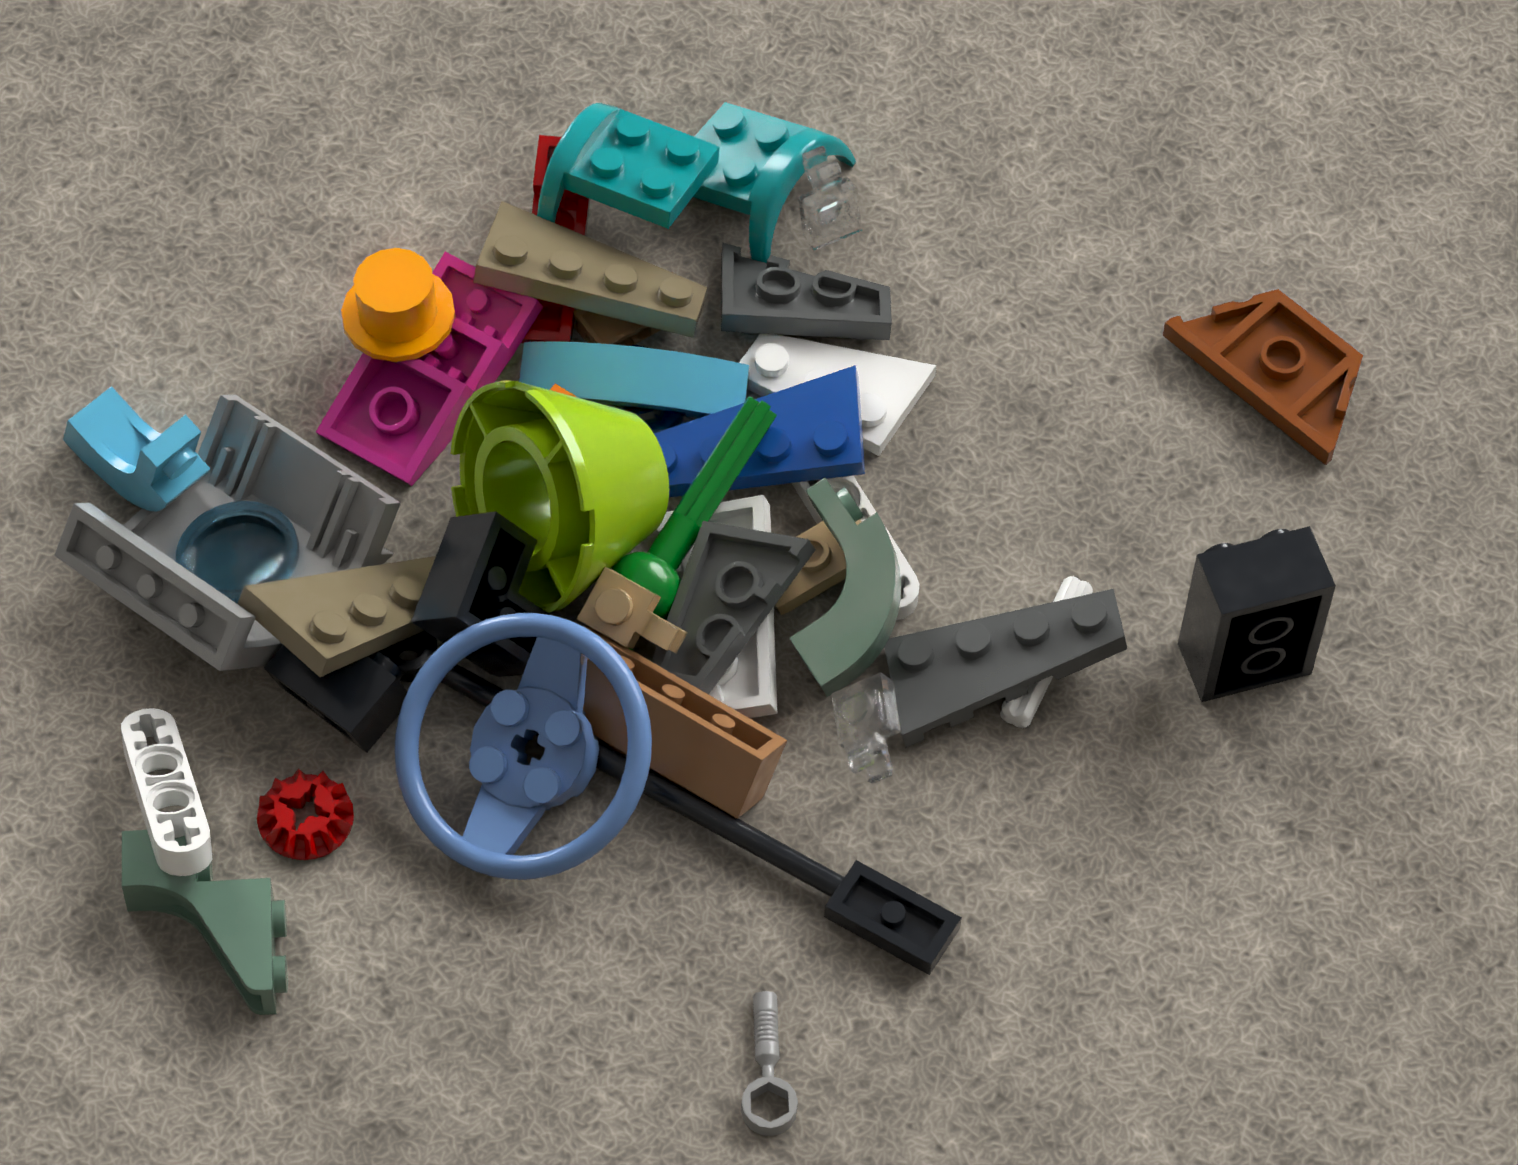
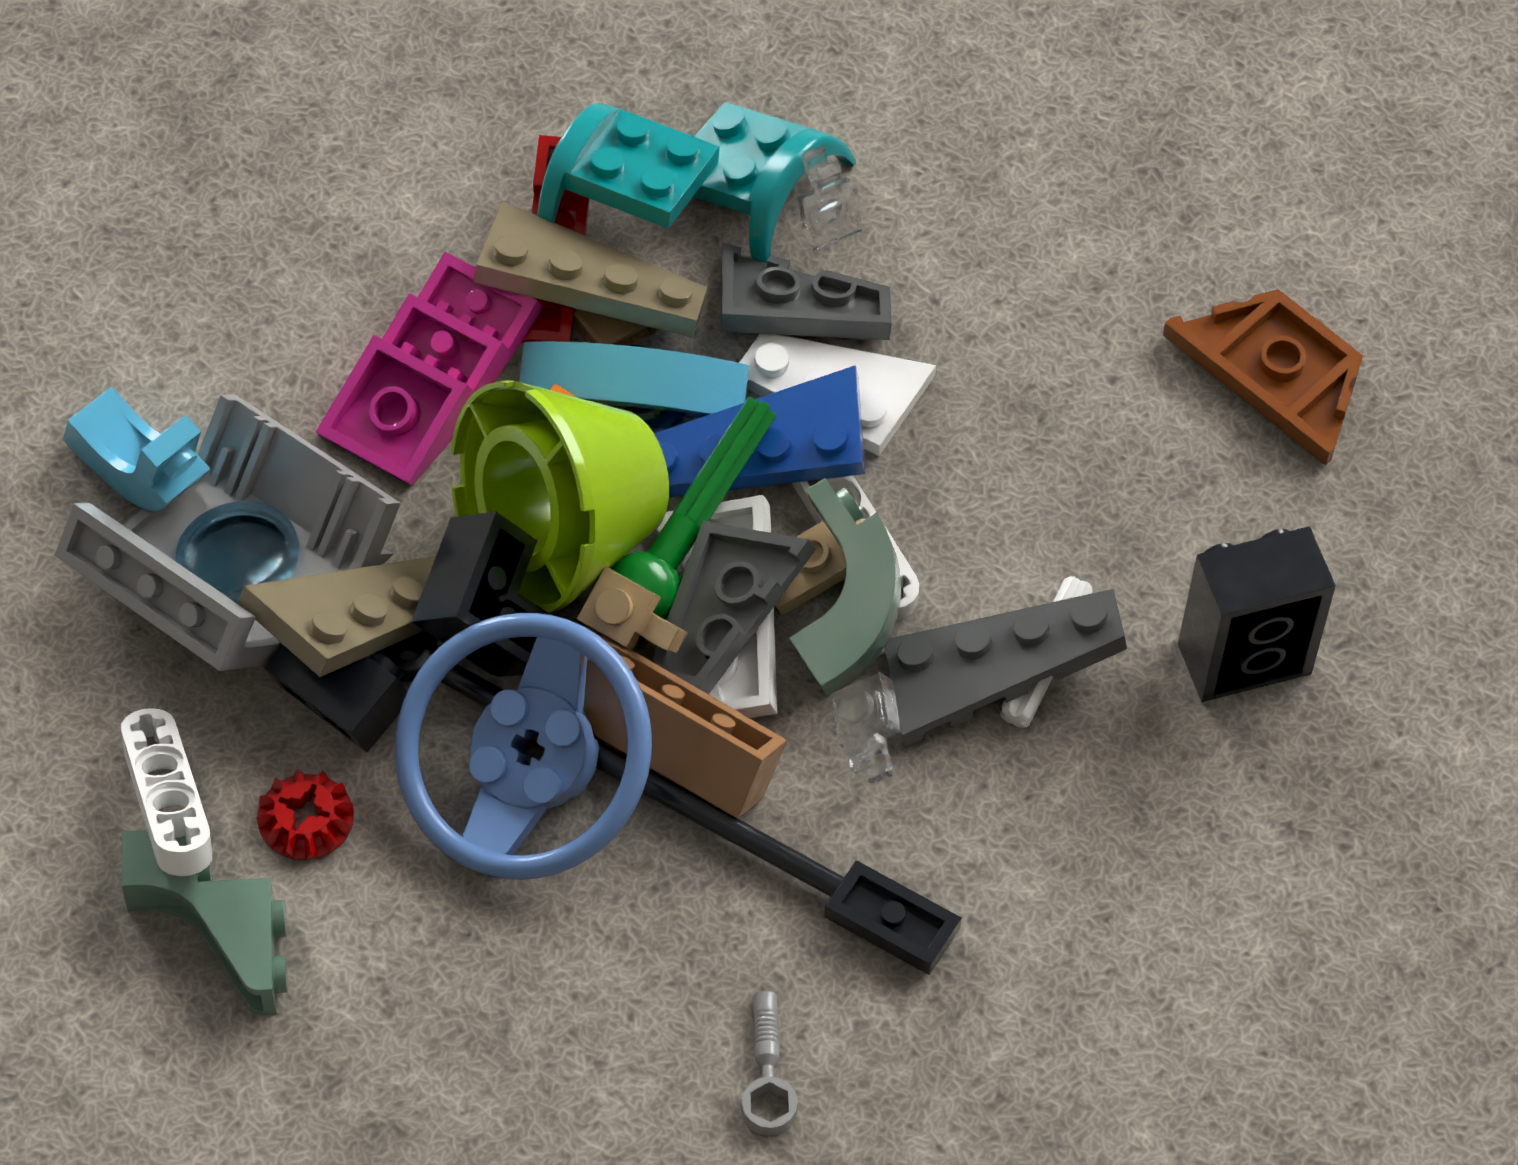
(397, 307): light orange piece -> none

